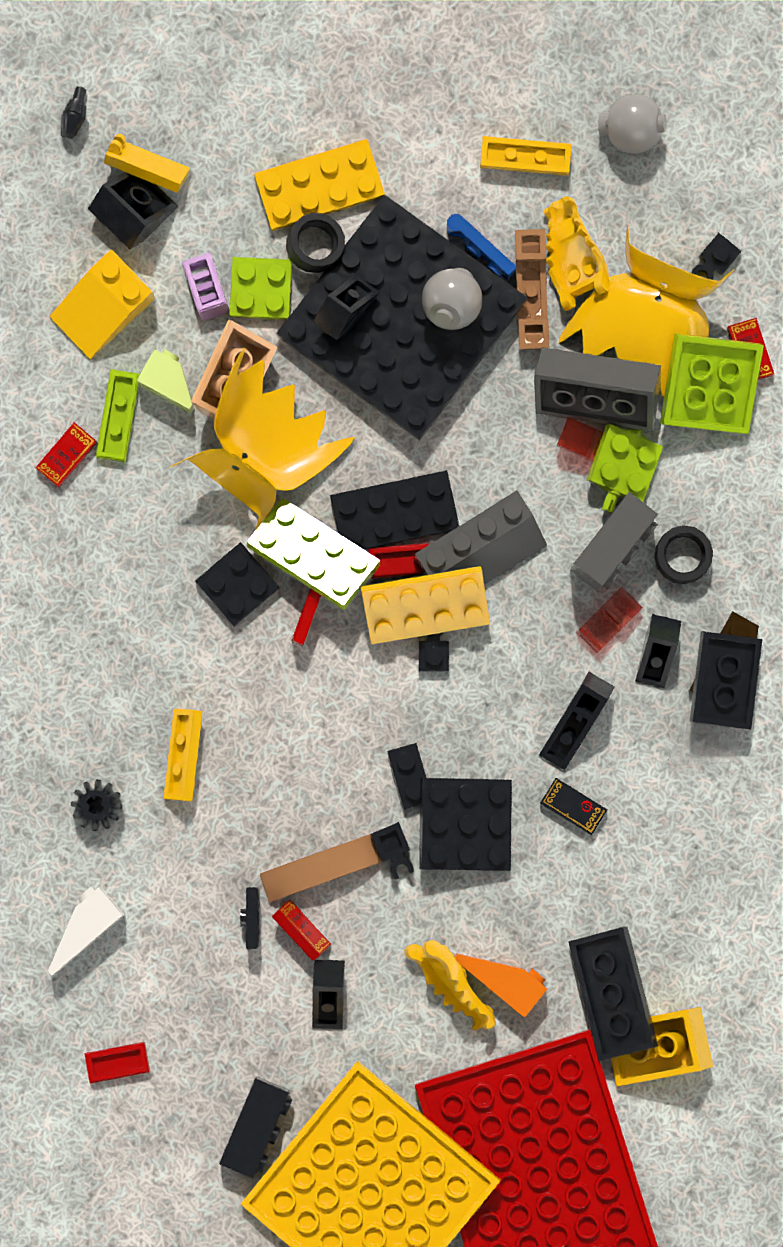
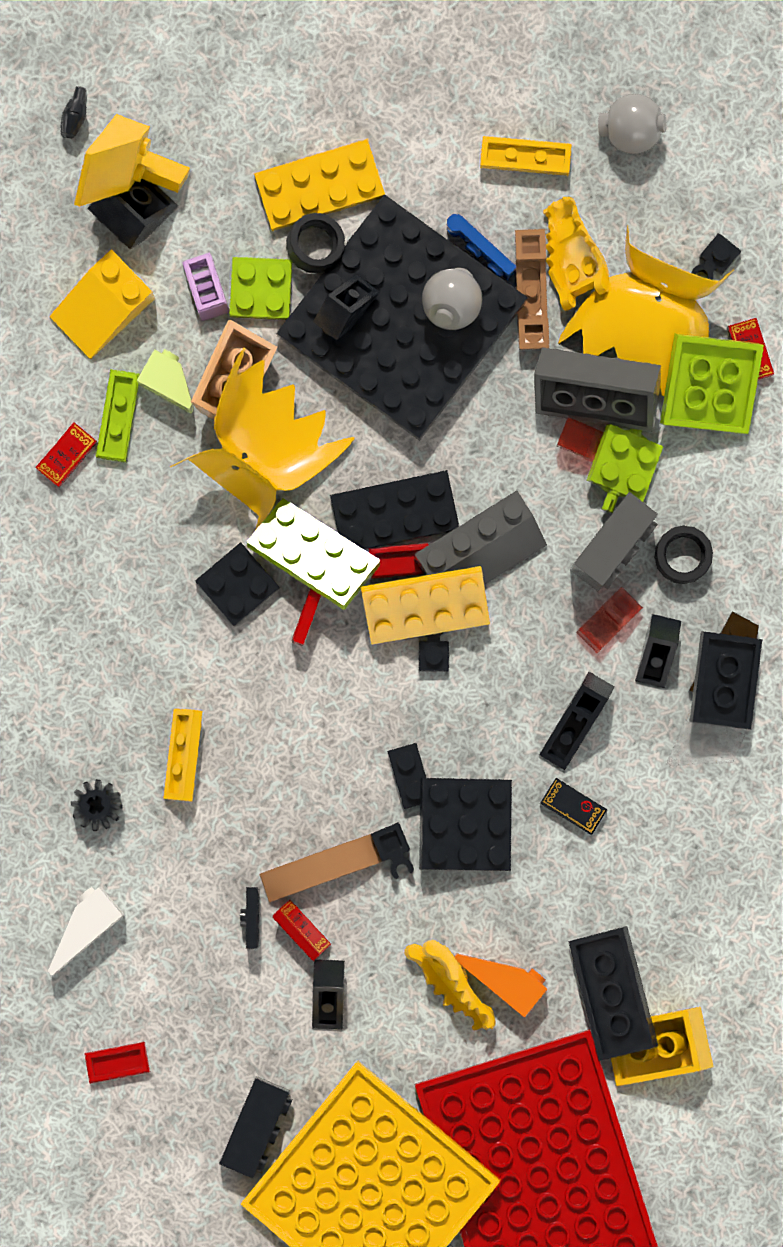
(113, 160): none -> yellow slope

